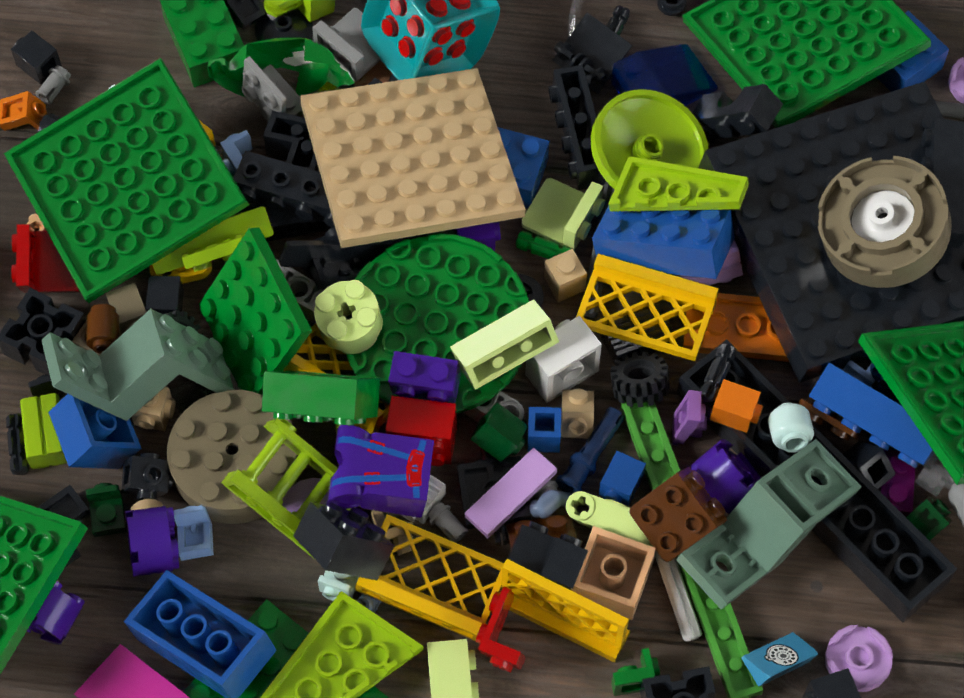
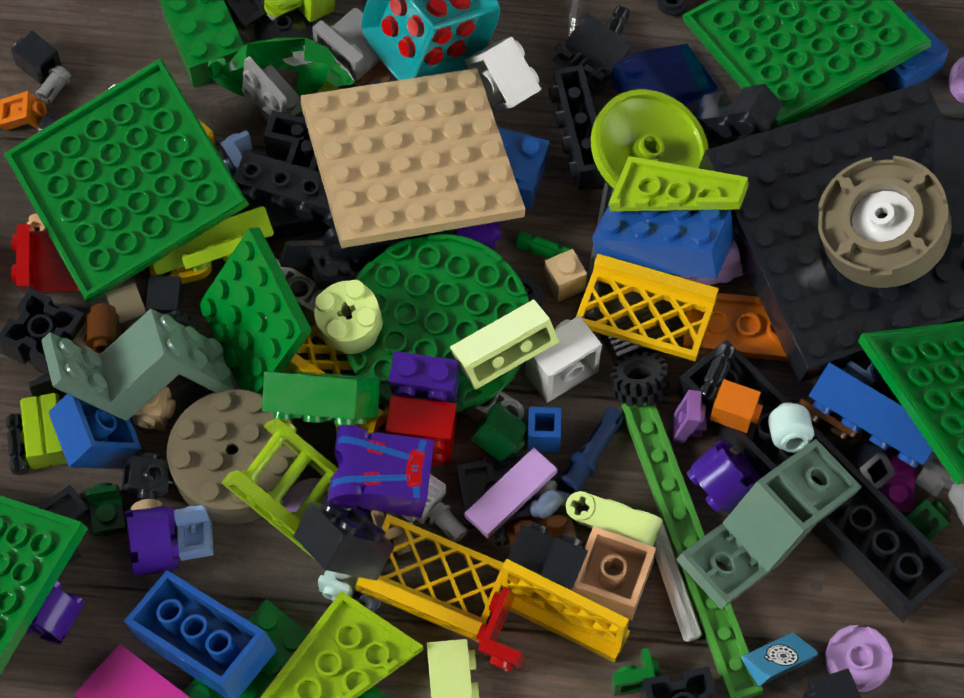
(504, 73): none -> white brick
(563, 212): yellowish green bracket -> none
(577, 413): tan bracket -> none
(622, 478): blue brick -> none
(678, 514): reddish brown bracket -> none

